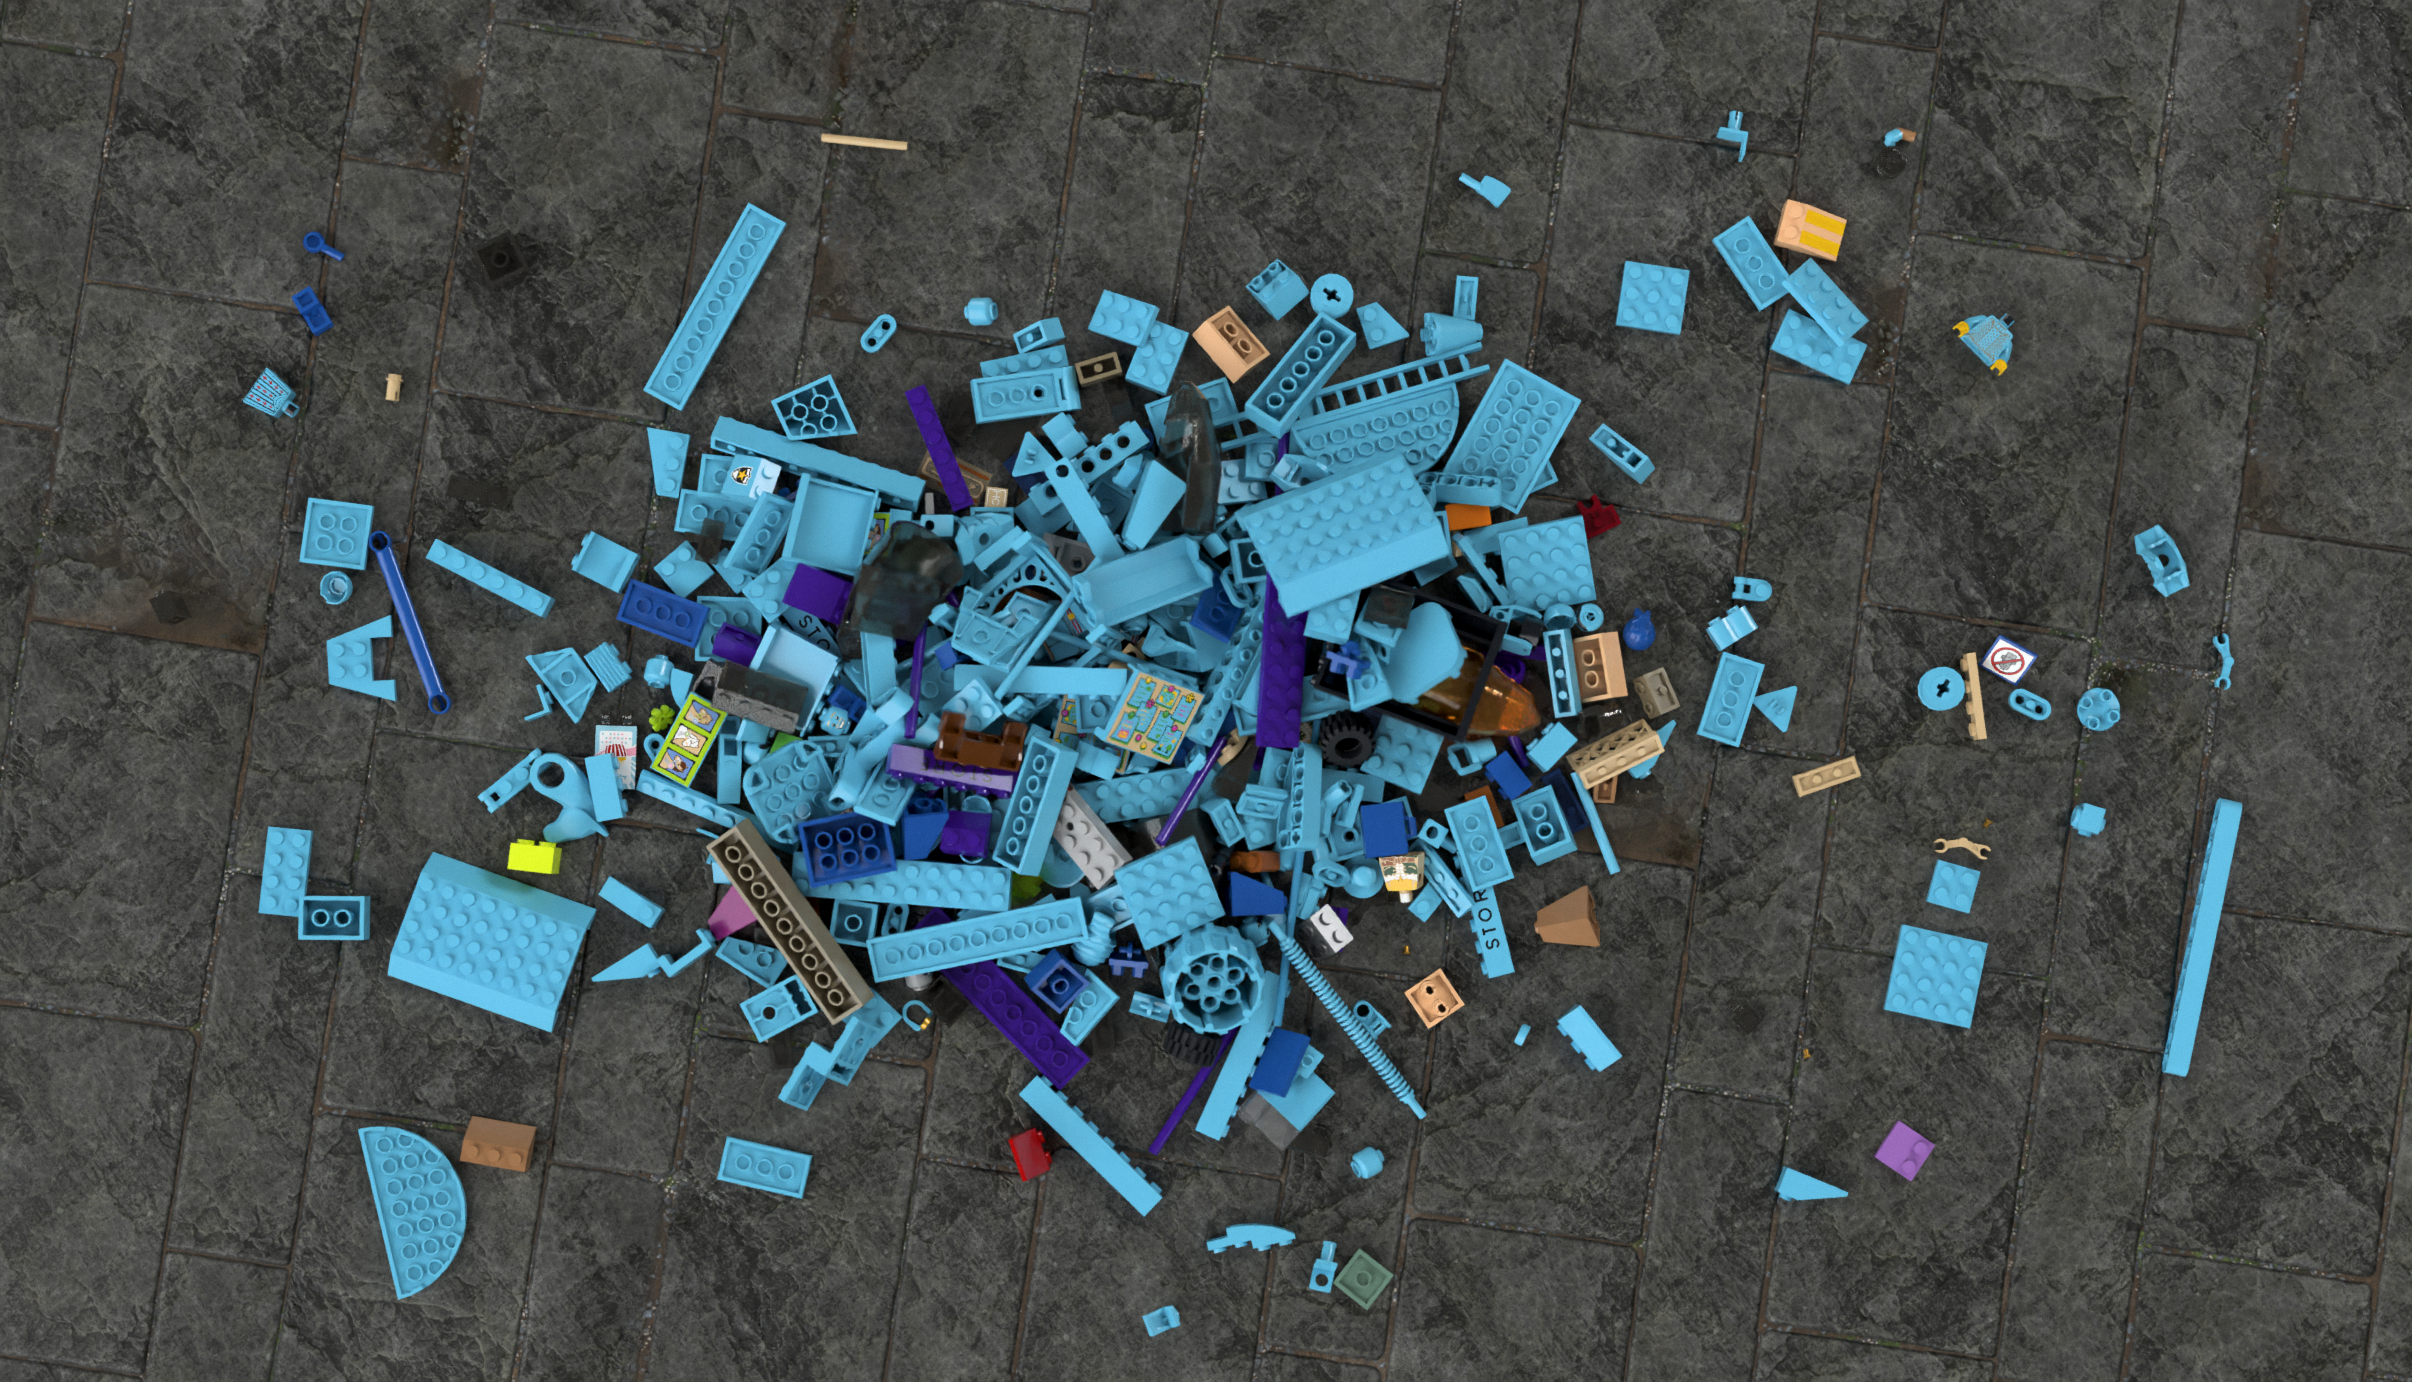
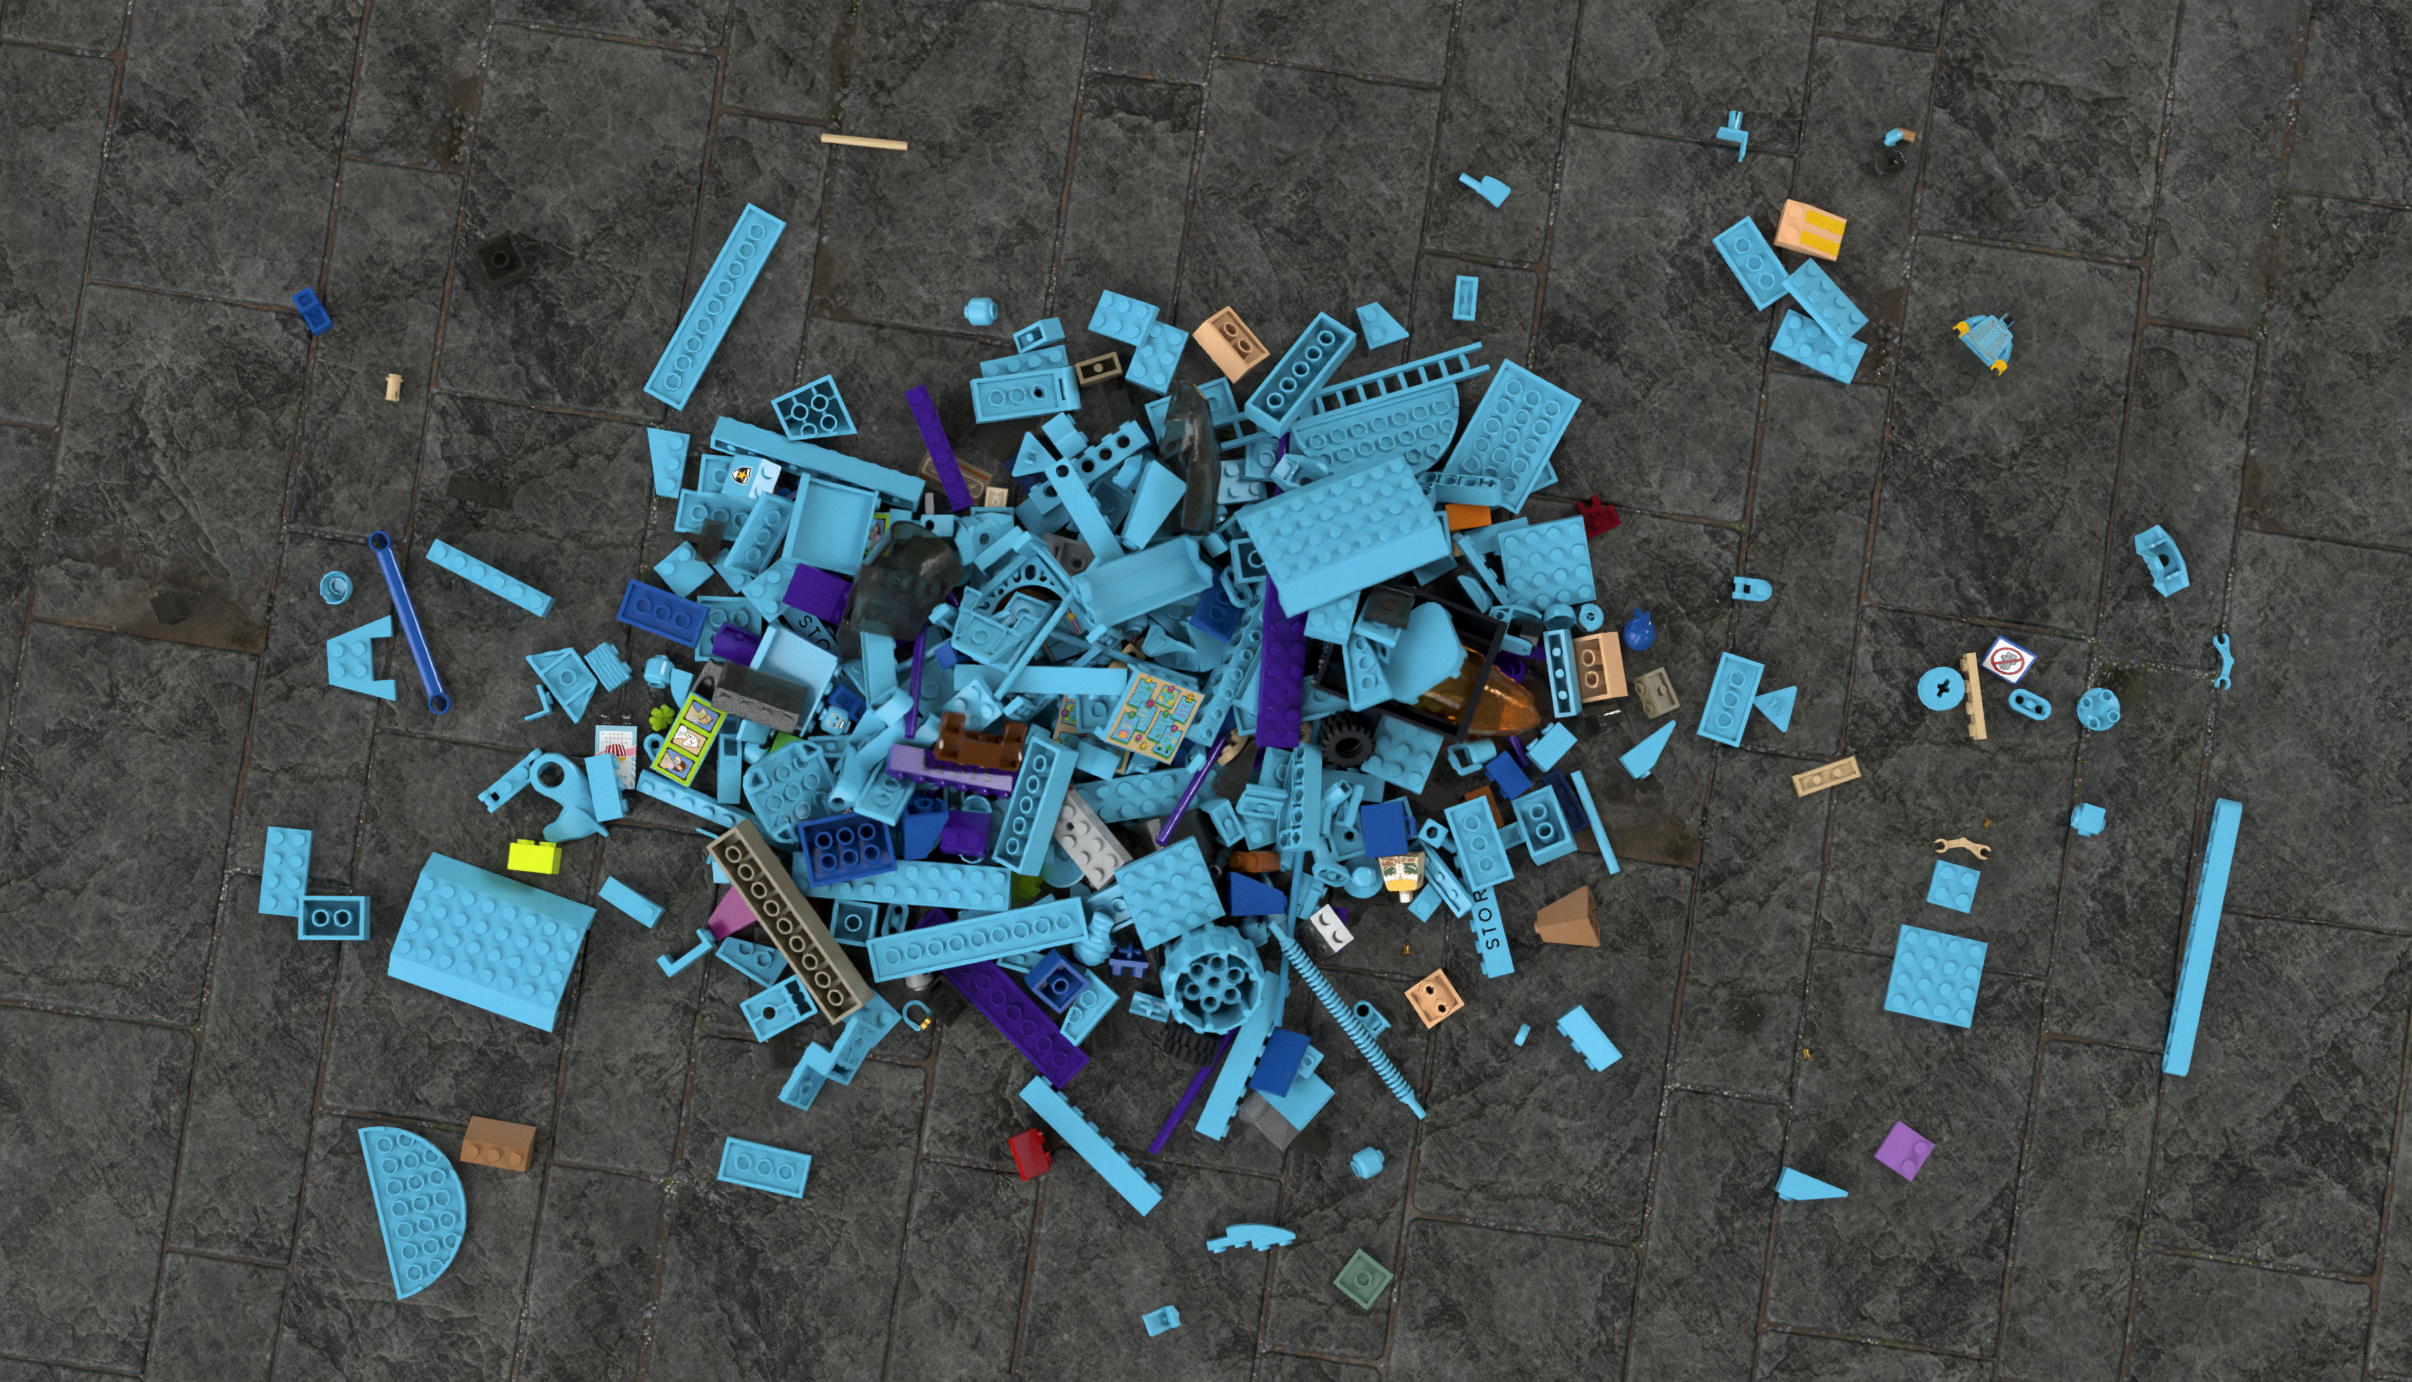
(272, 395): medium azure torso -> none
(315, 242): blue plate -> none
(336, 534): medium azure plate -> none
(605, 562): medium azure panel -> none
(635, 965): medium azure slope -> none
(876, 332): medium azure plate -> none
(1277, 289): medium azure slope -> none
(1324, 1266): medium azure bracket -> none
(1330, 284): medium azure piece -> none
(1349, 658): blue hips -> none
(1448, 333): medium azure cone -> none
(1605, 791): medium nougat slope -> none
(1613, 762): tan fence -> none
(1622, 453): medium azure slope -> none
(1652, 297): medium azure plate -> none
(1731, 628): medium azure brick -> none

